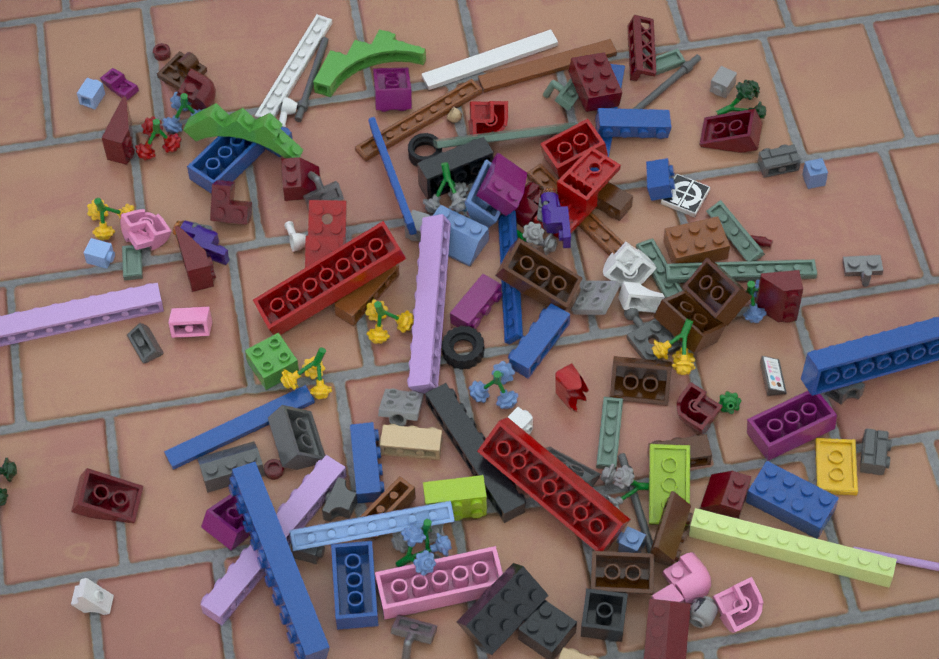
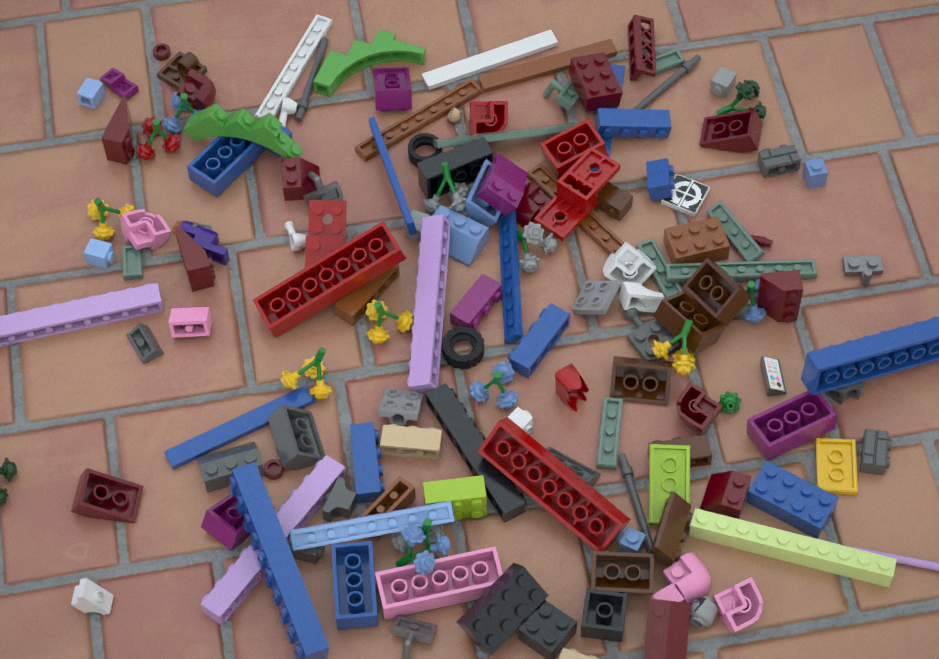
(224, 206): dark red brick -> none
(270, 359): bright green brick -> none
(538, 275): reddish brown brick -> none
(553, 216): dark purple plate -> none
(622, 478): light grey plant -> none

